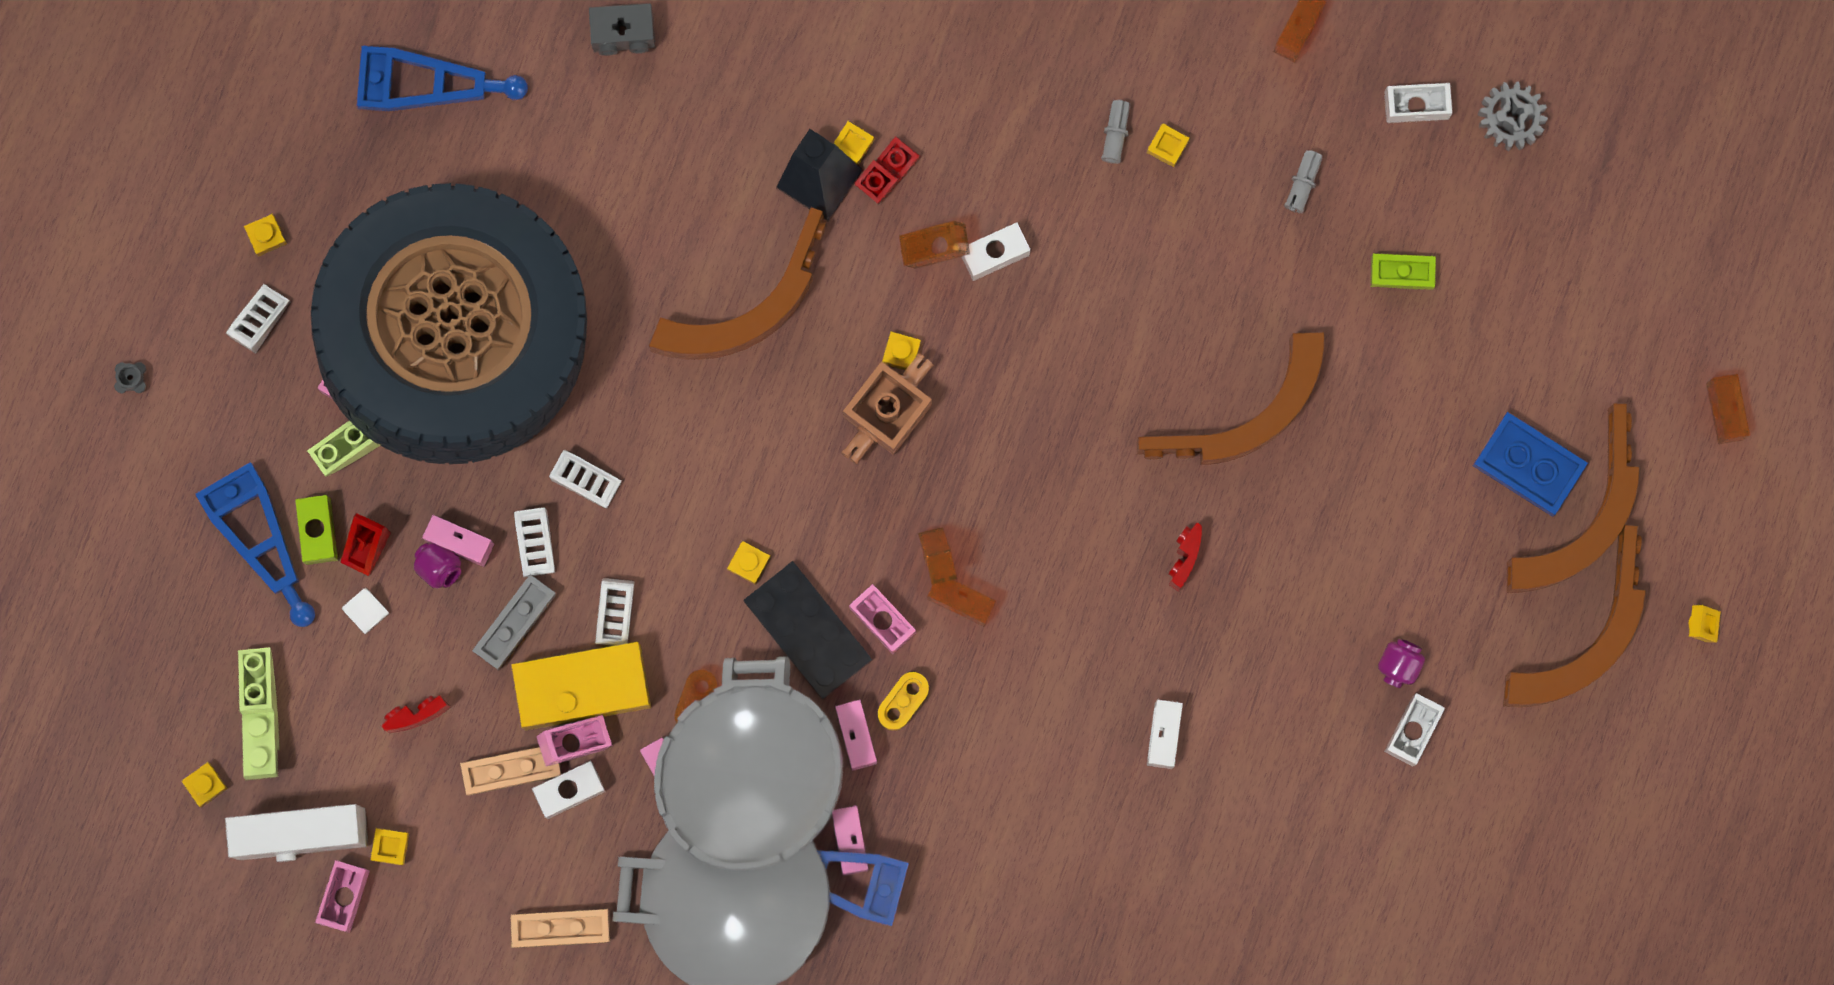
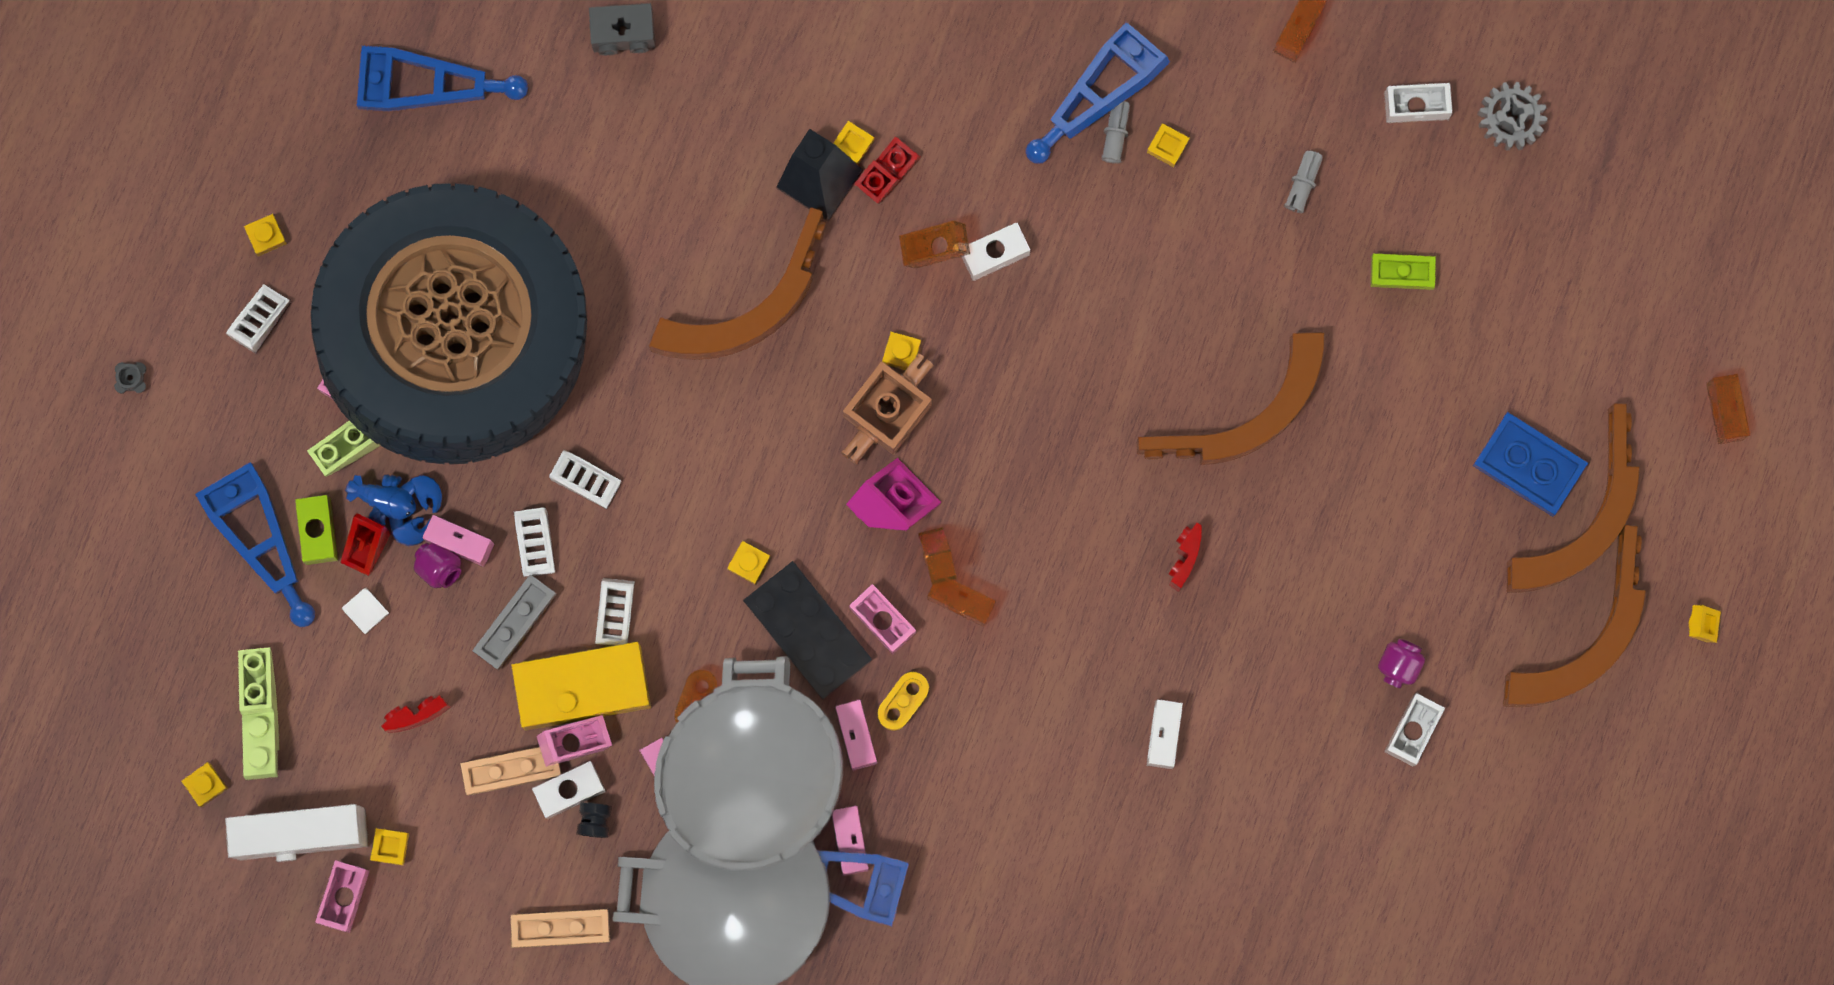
(397, 503): none -> blue animal
(594, 820): none -> black wheel
(893, 499): none -> dark pink slope
(1133, 51): none -> blue plate

